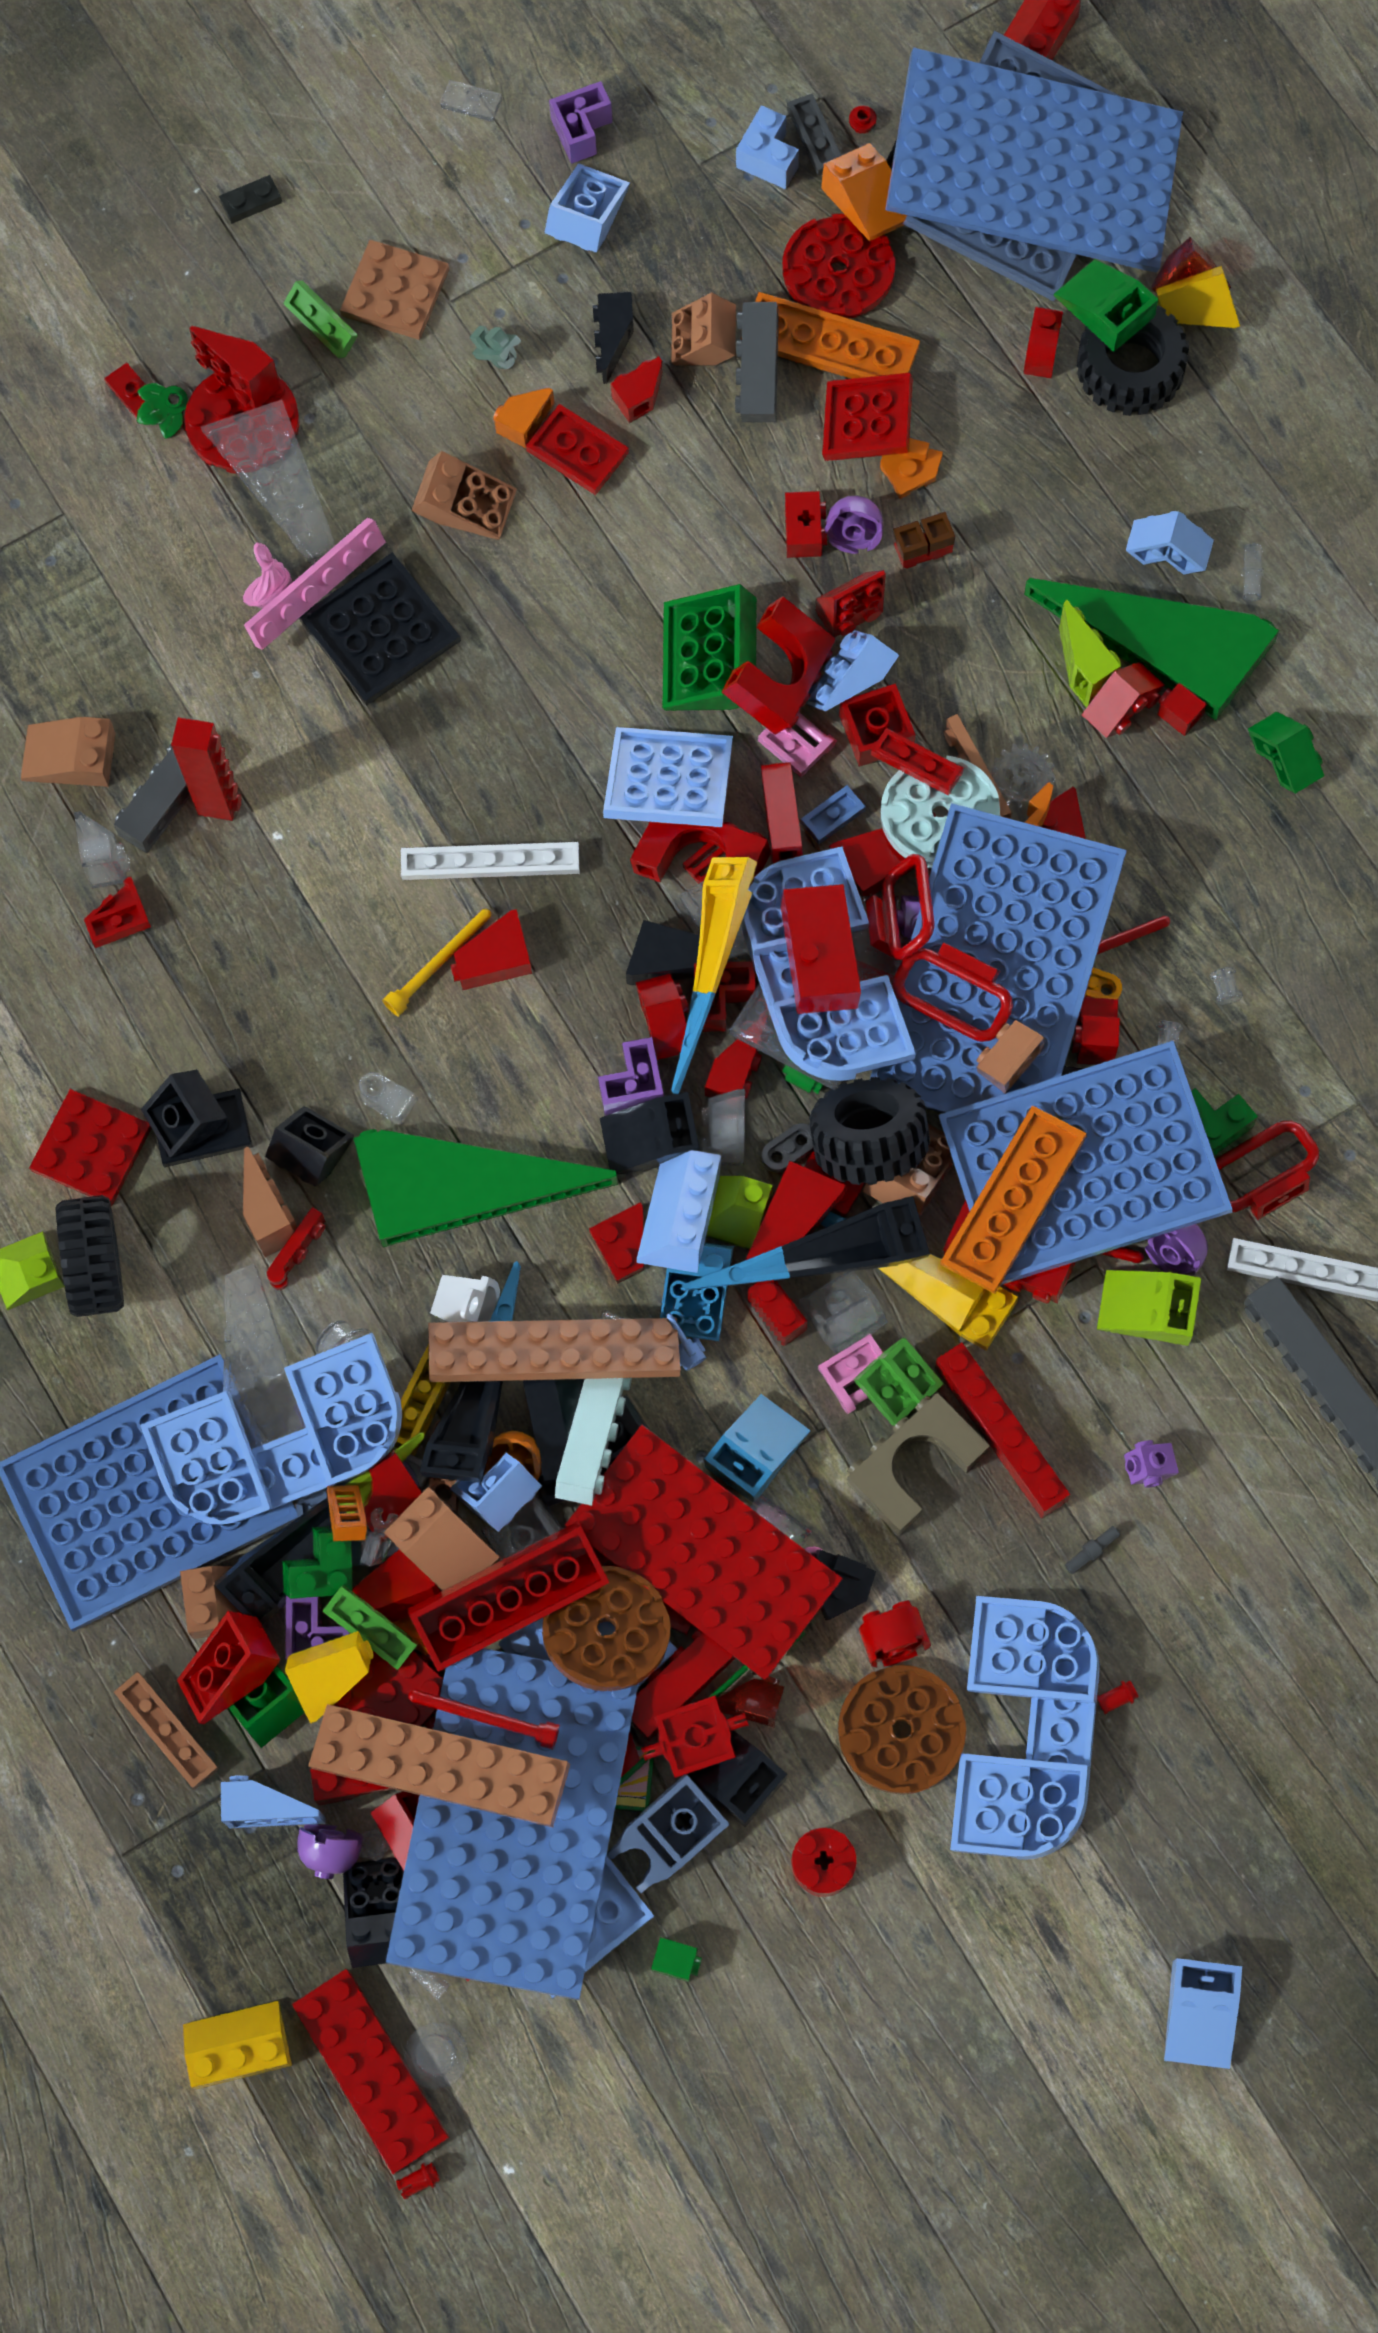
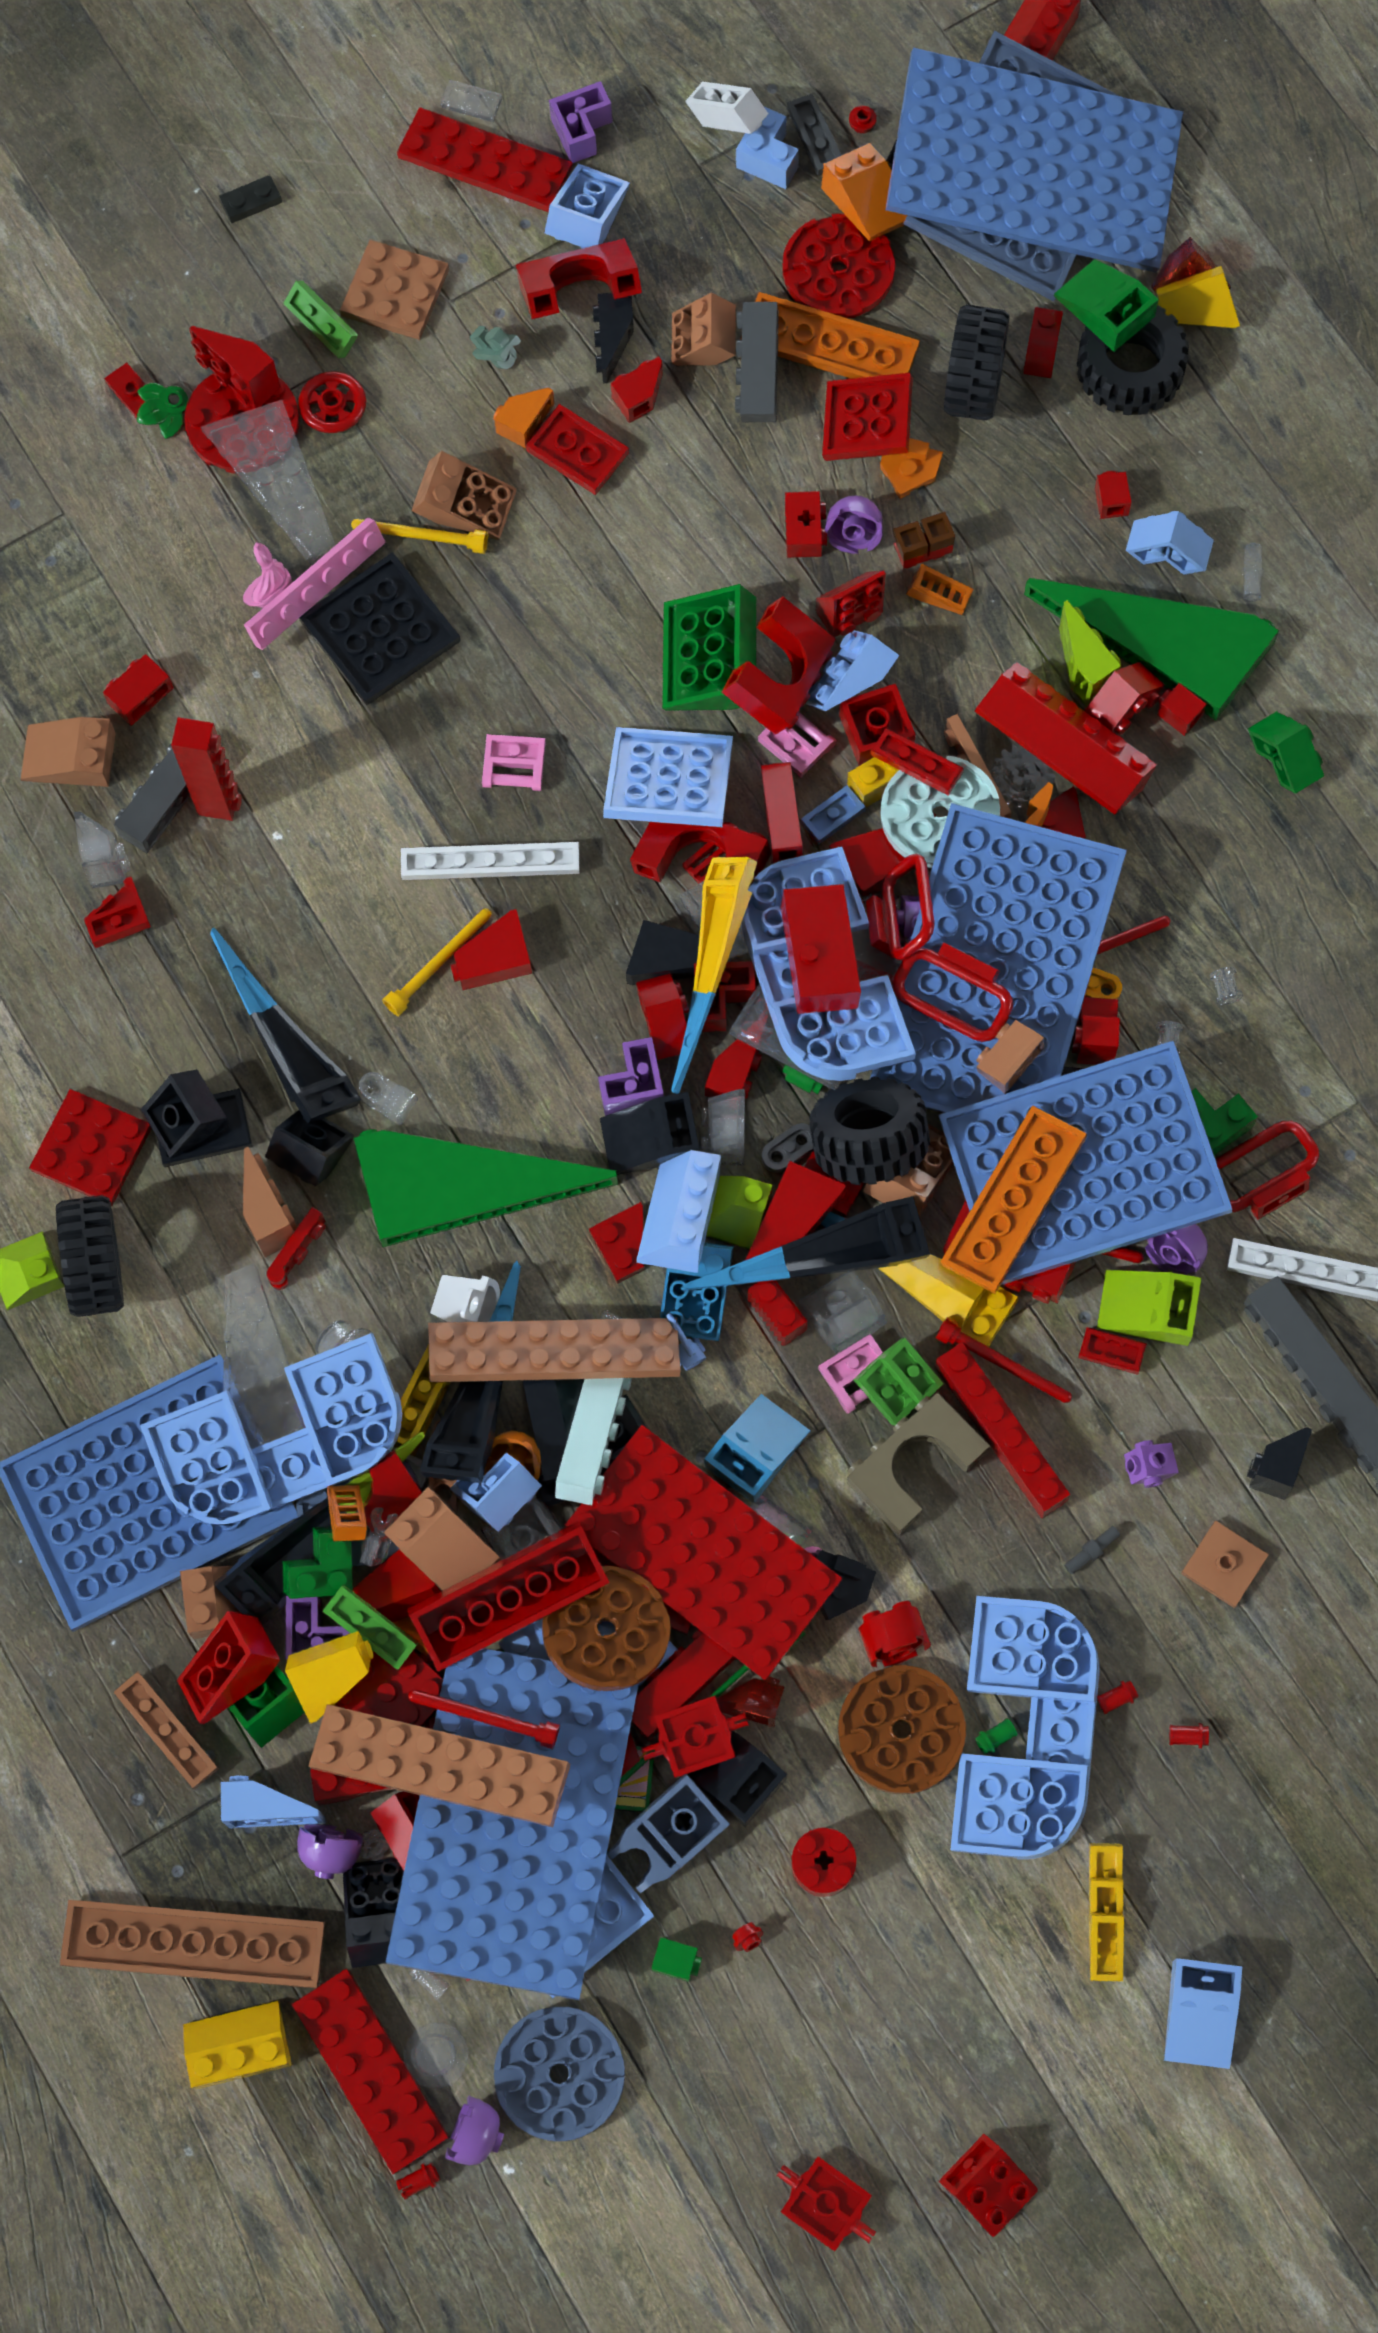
(137, 689): none -> red brick
(193, 1944): none -> nougat plate
(304, 1070): none -> black plate
(332, 380): none -> red plate
(474, 540): none -> yellow piece
(475, 2133): none -> medium lavender cylinder
(484, 159): none -> red plate
(514, 753): none -> bright pink plate
(566, 2108): none -> sand blue plate
(603, 262): none -> red arch
(727, 107): none -> white brick
(747, 1937): none -> red plate
(826, 2203): none -> red plate
(870, 780): none -> yellow brick
(934, 577): none -> orange slope
(952, 1333): none -> red piece
(976, 362): none -> black tyre
(989, 2185): none -> red bracket
(996, 1736): none -> green pin
(1066, 738): none -> red slope
(1106, 1912): none -> yellow slope
(1112, 494): none -> red brick
(1112, 1350): none -> red plate
(1189, 1735): none -> red pin
(1224, 1564): none -> nougat plate
(1279, 1464): none -> black slope

